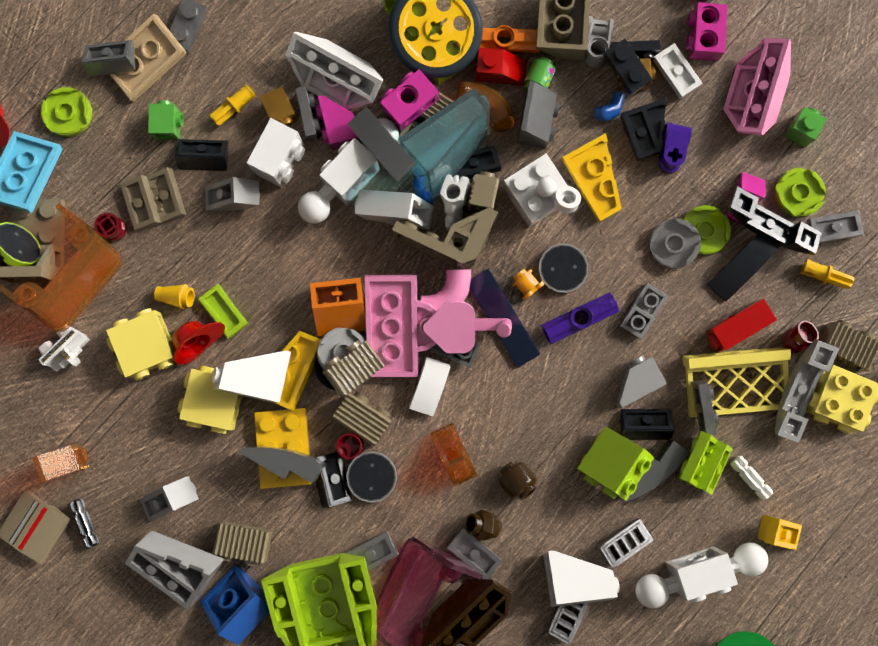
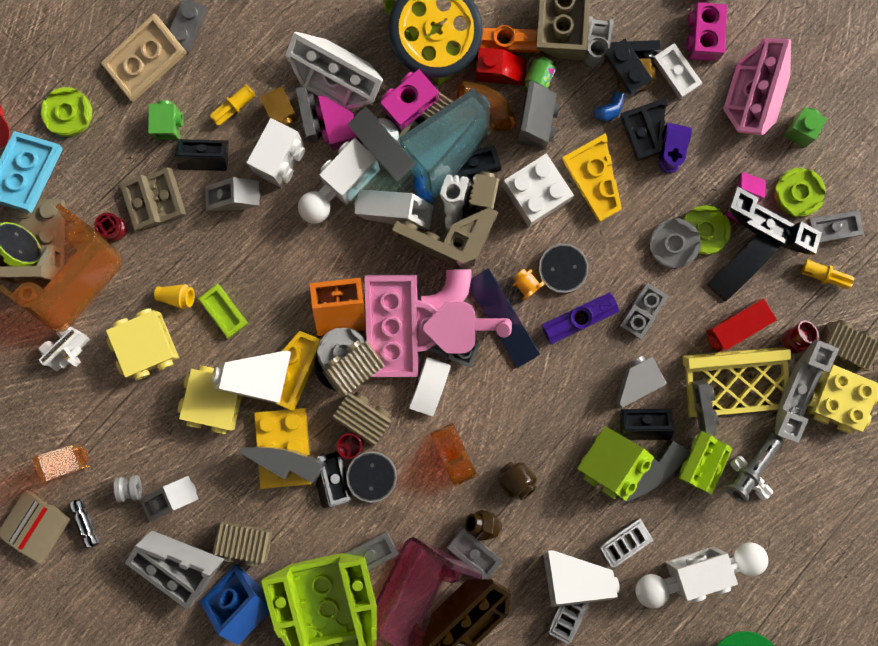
(109, 58): dark grey slope -> none
(127, 488): none -> light grey wheel
(193, 339): red piece -> none
(547, 187): white plate -> none
(751, 474): none -> dark grey pin
(779, 532): yellow slope -> none

